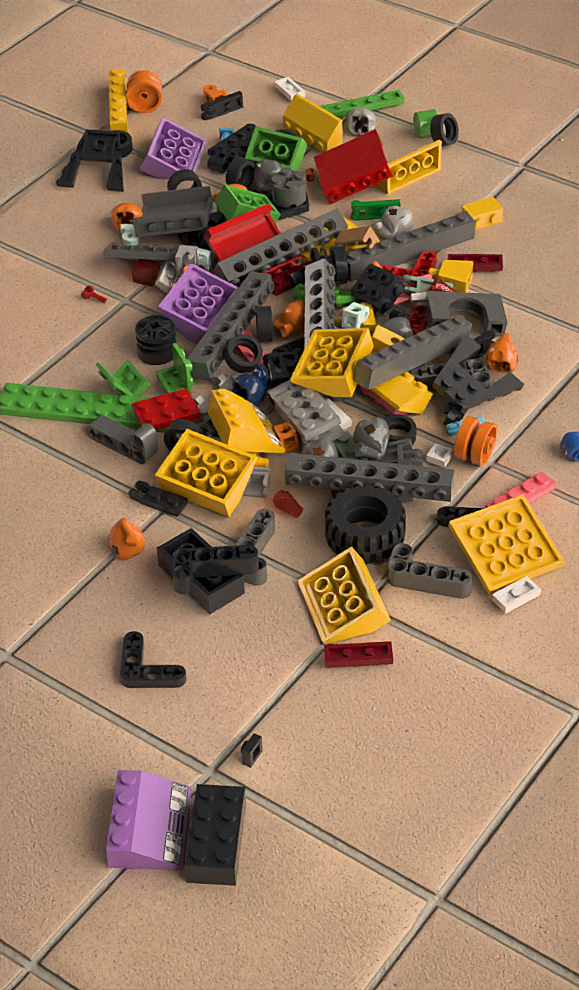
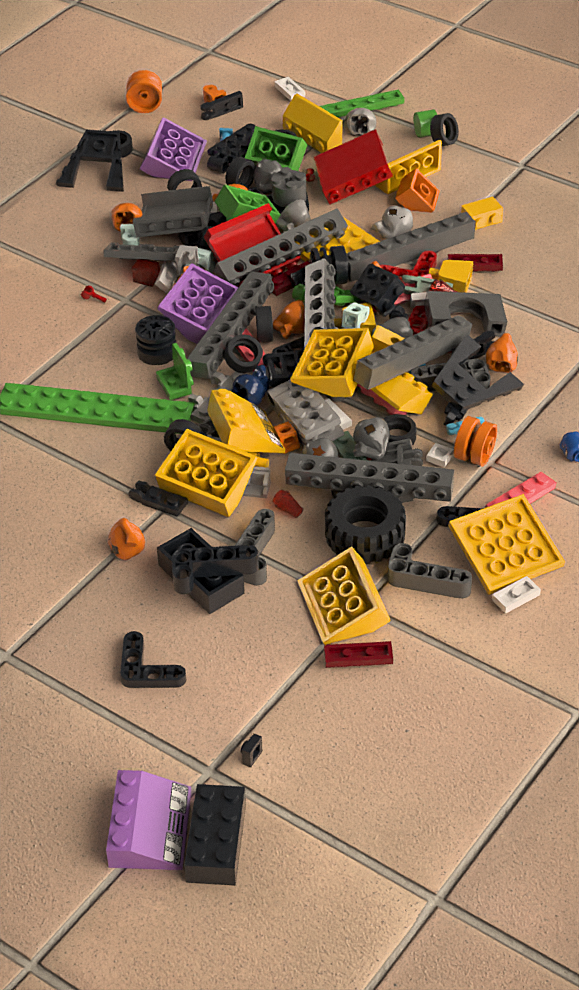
(117, 100): yellow arch -> none
(126, 378): bright green bracket -> none
(136, 445): dark grey beam -> none
(166, 408): red plate -> none
(293, 215): none -> light grey piece
(356, 237): medium nougat hinge -> none
(373, 209): green plate -> none
(417, 192): none -> orange slope

